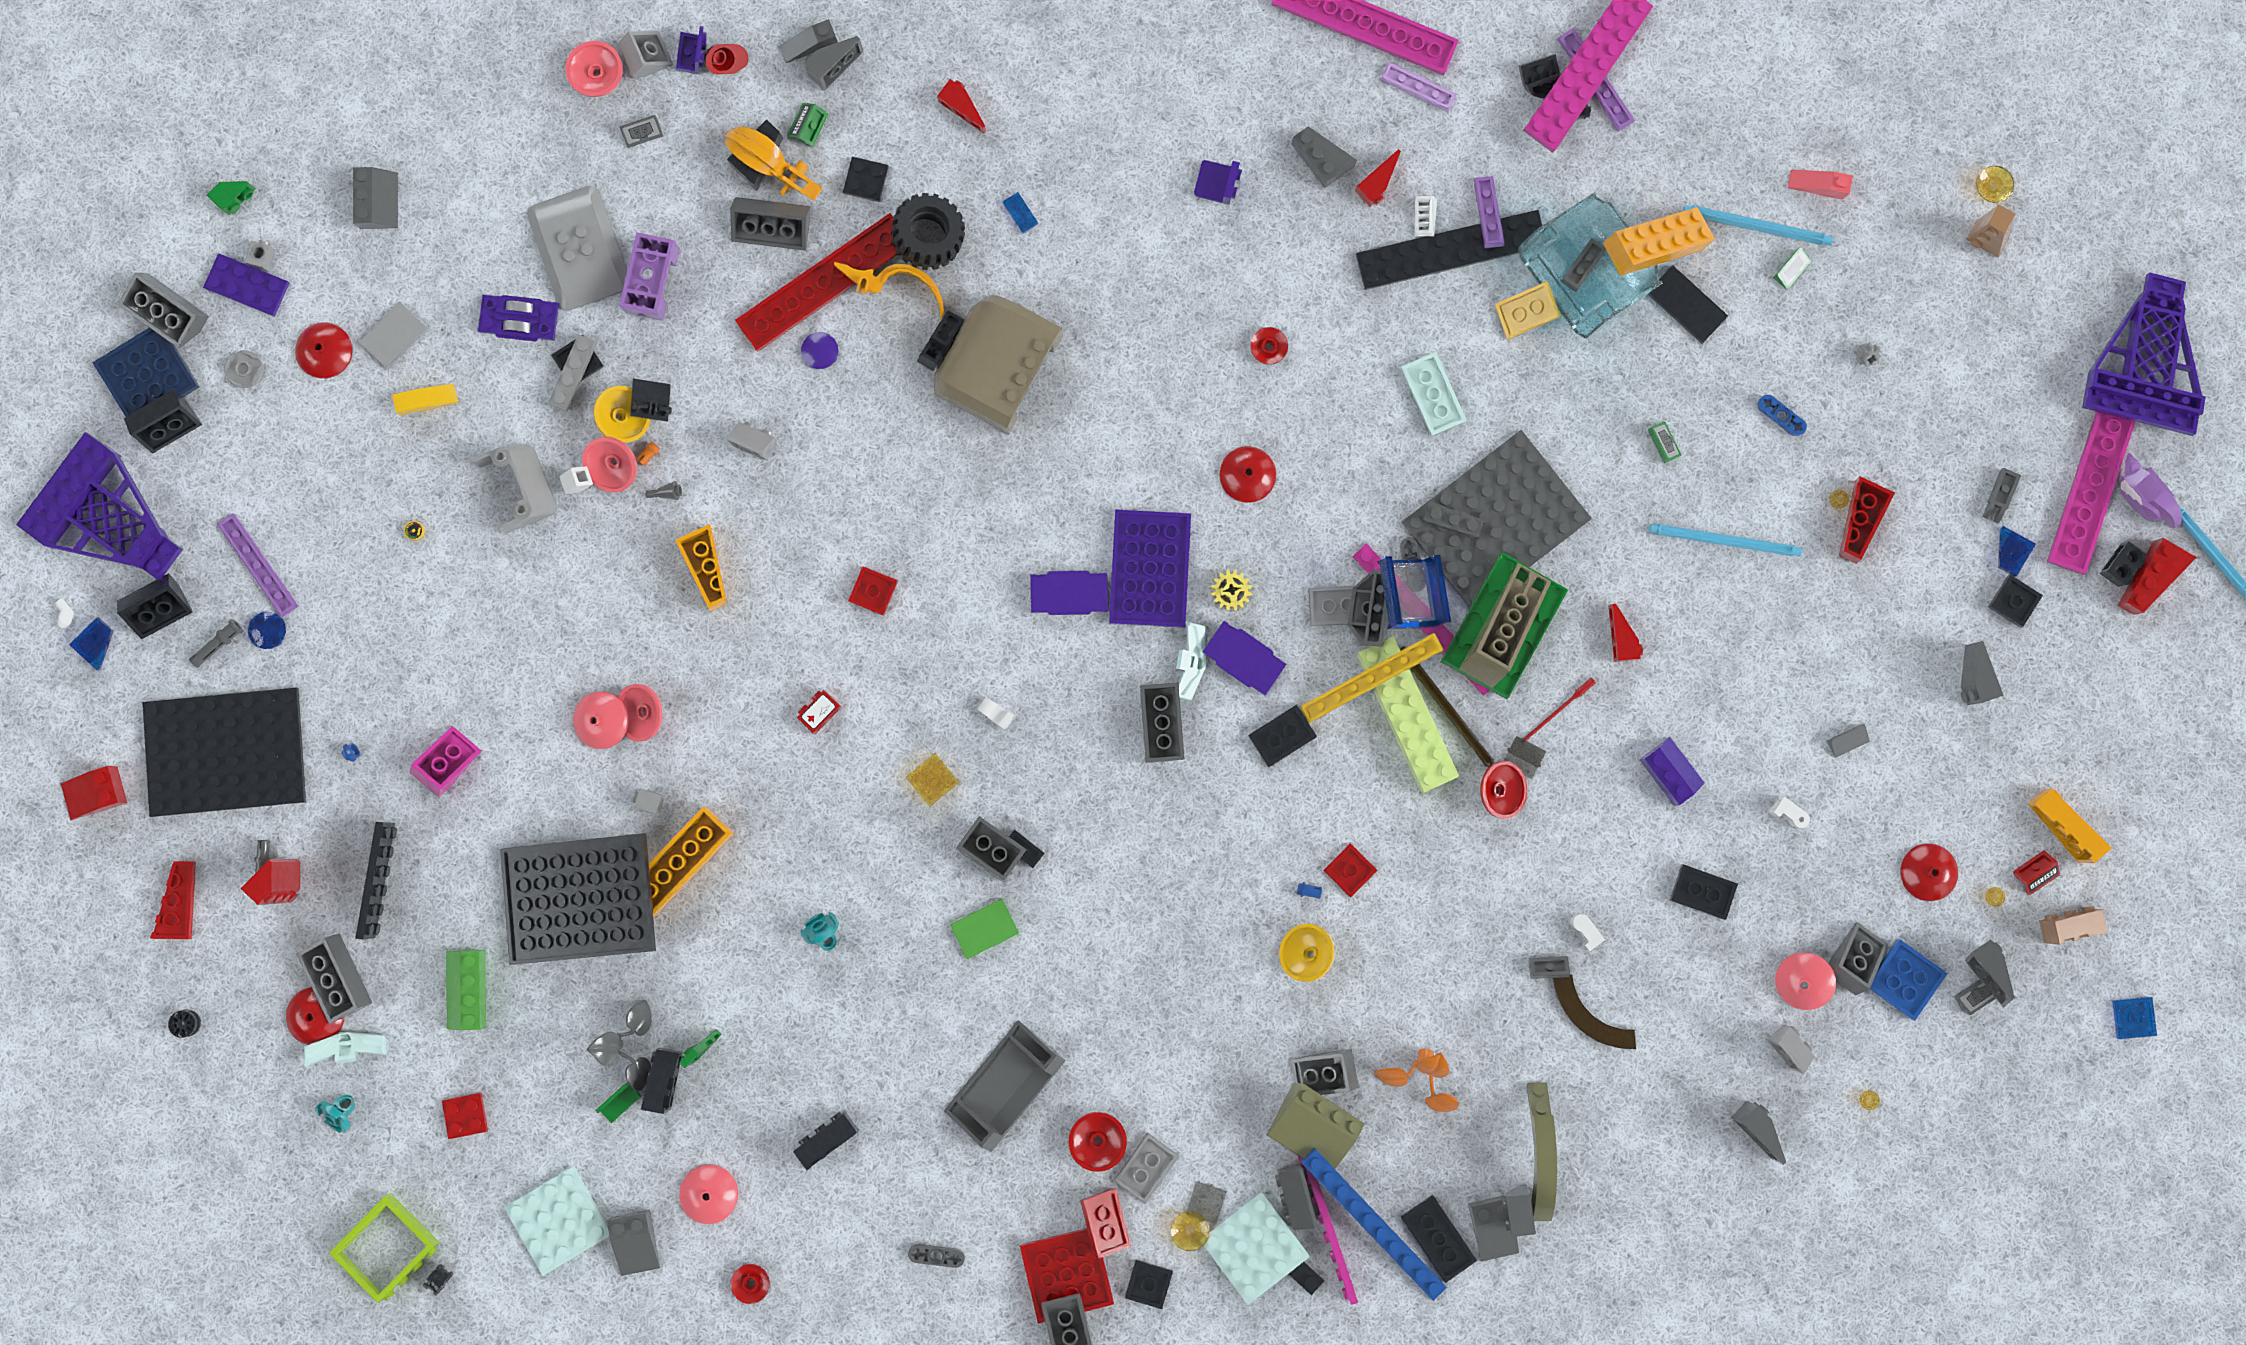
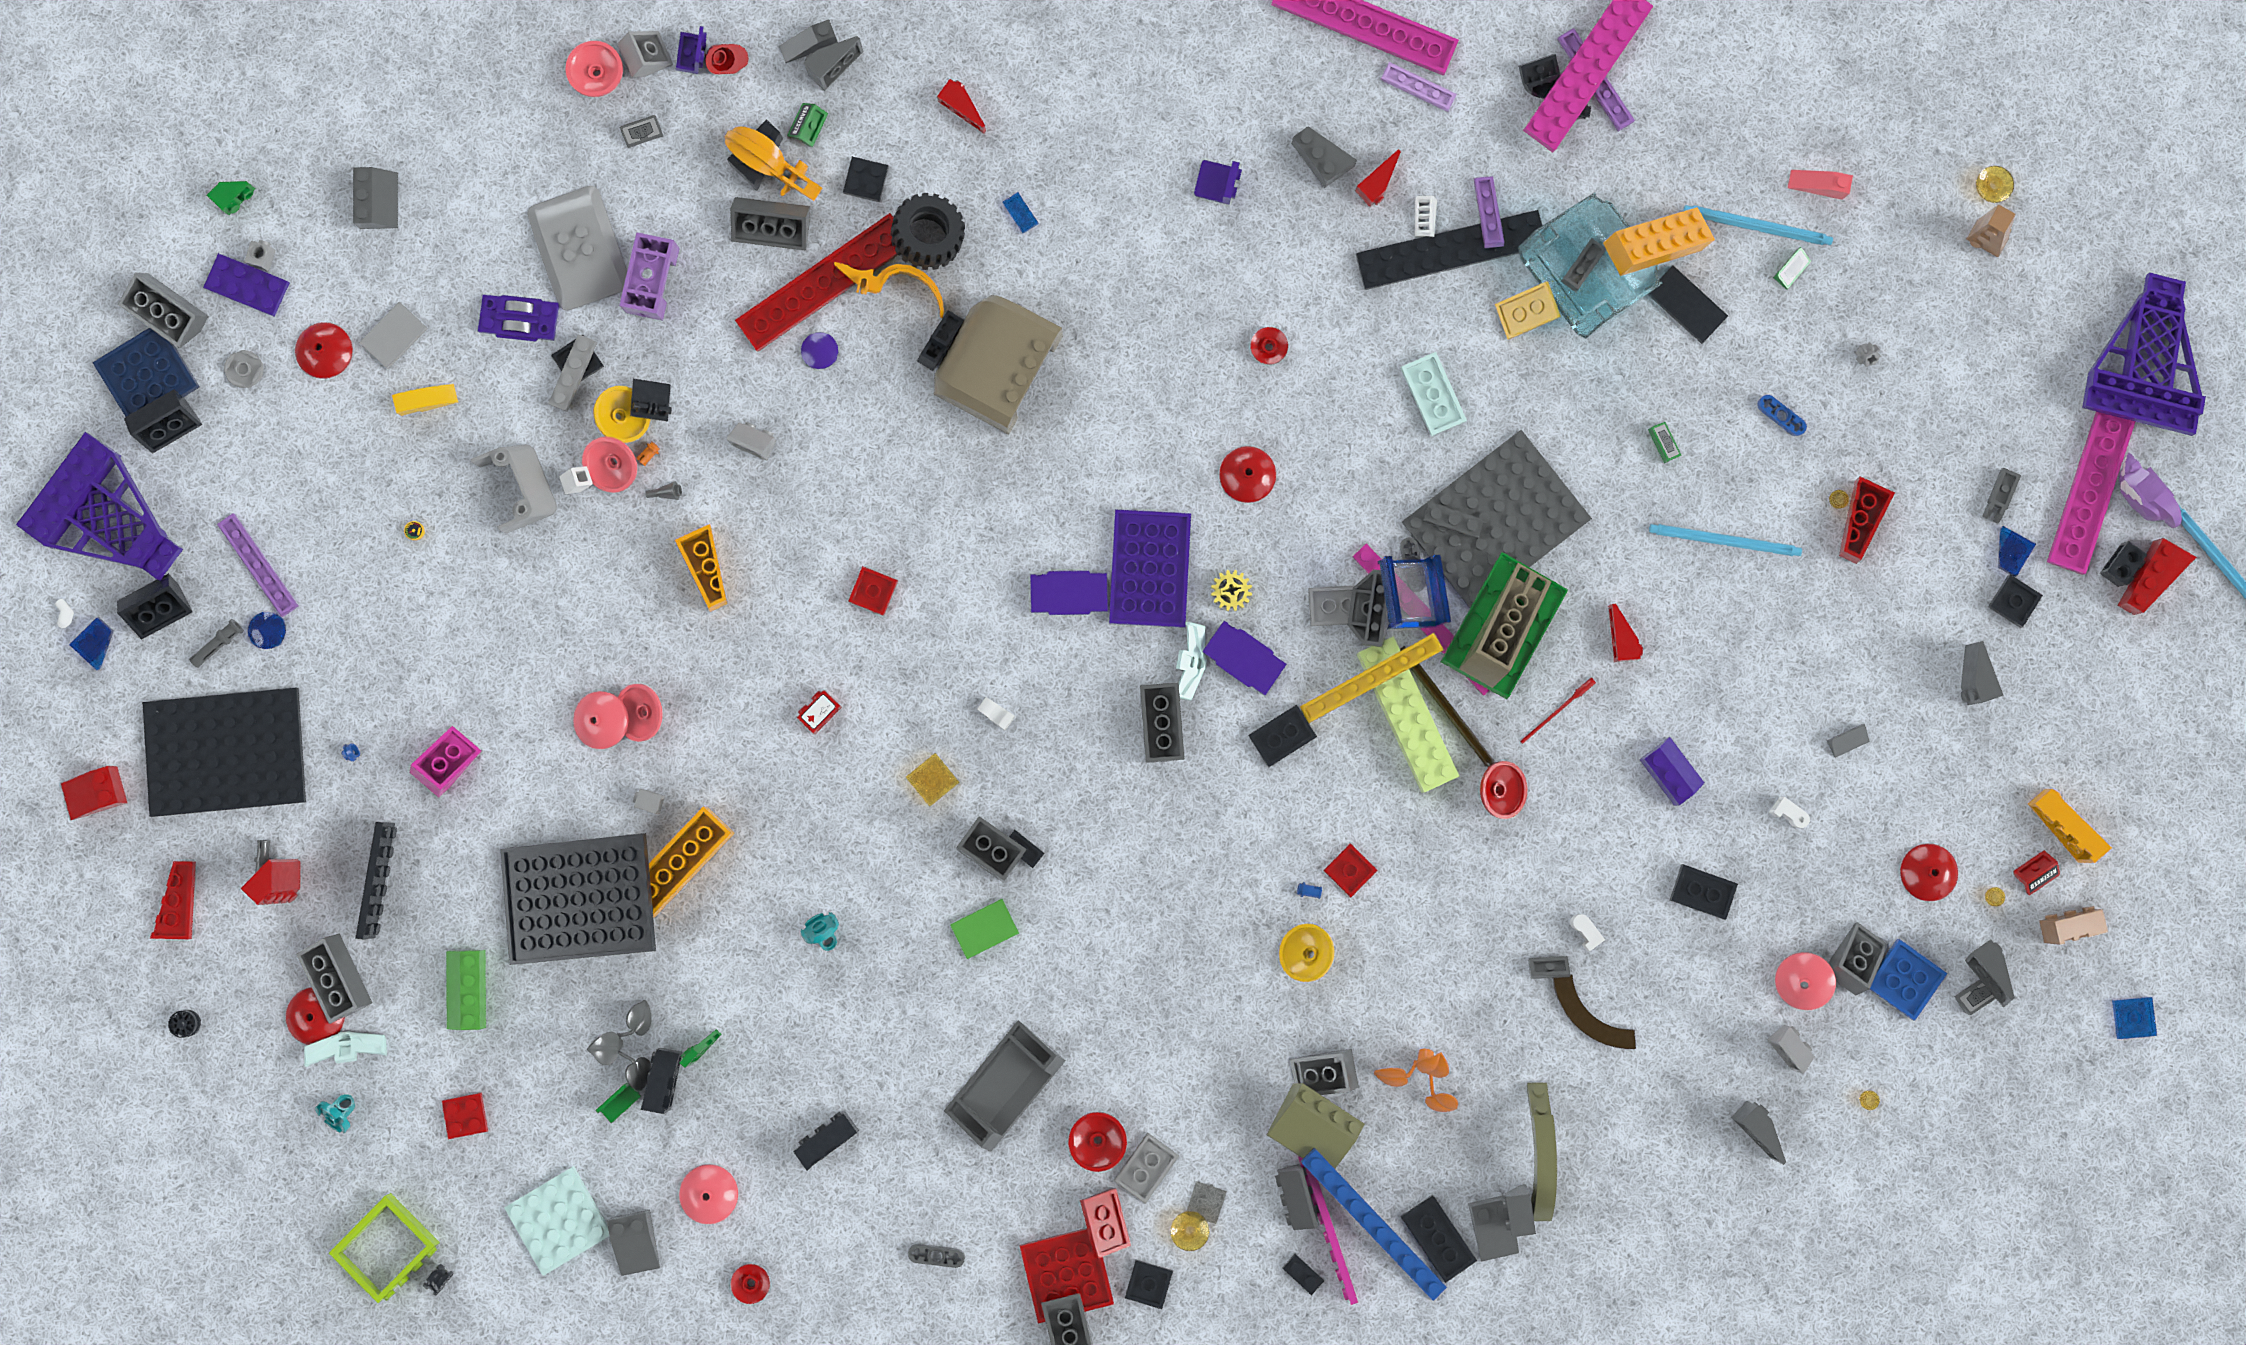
(1255, 1248): light aqua plate -> none
(1525, 756): clear smoke piece -> none

